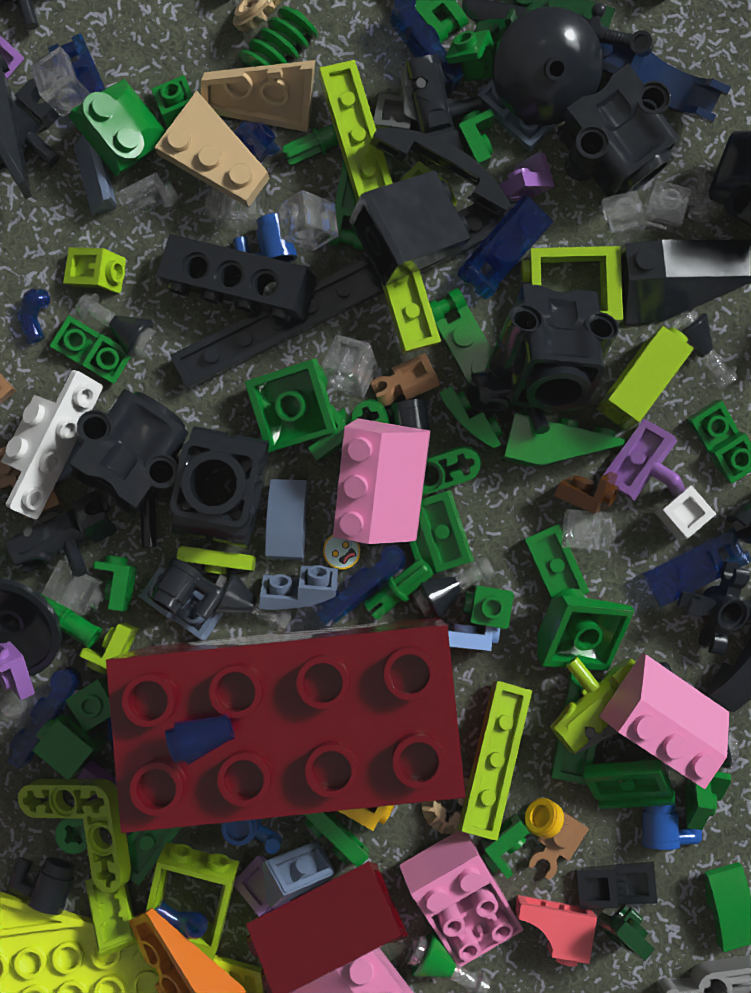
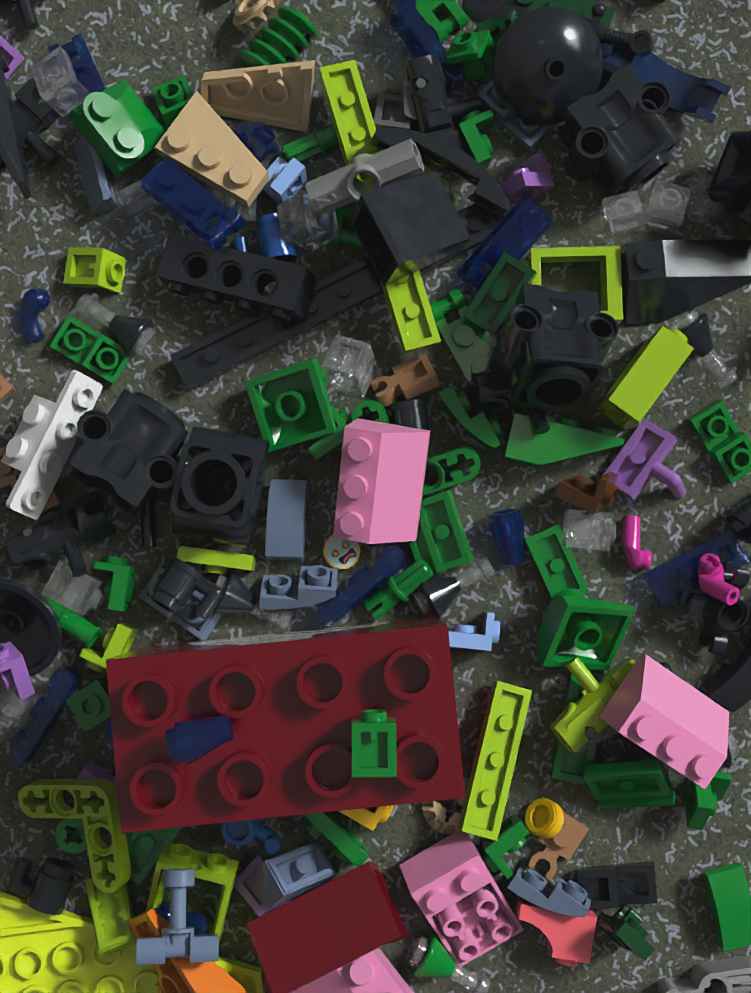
(67, 745): green brick -> none
(178, 939): none -> sand blue bar
(191, 203): none -> clear blue plate
(285, 179): none -> light blue bracket
(374, 744): none -> green bracket
(386, 167): none -> light grey piece
(488, 606): green bracket -> none
(499, 293): none -> dark green plate
(508, 533): none -> clear blue cone
(563, 898): none -> sand blue slope
(630, 543): none -> dark pink arm
(662, 830): blue piece -> none
(685, 513): white panel -> none
(713, 580): none -> dark pink arm

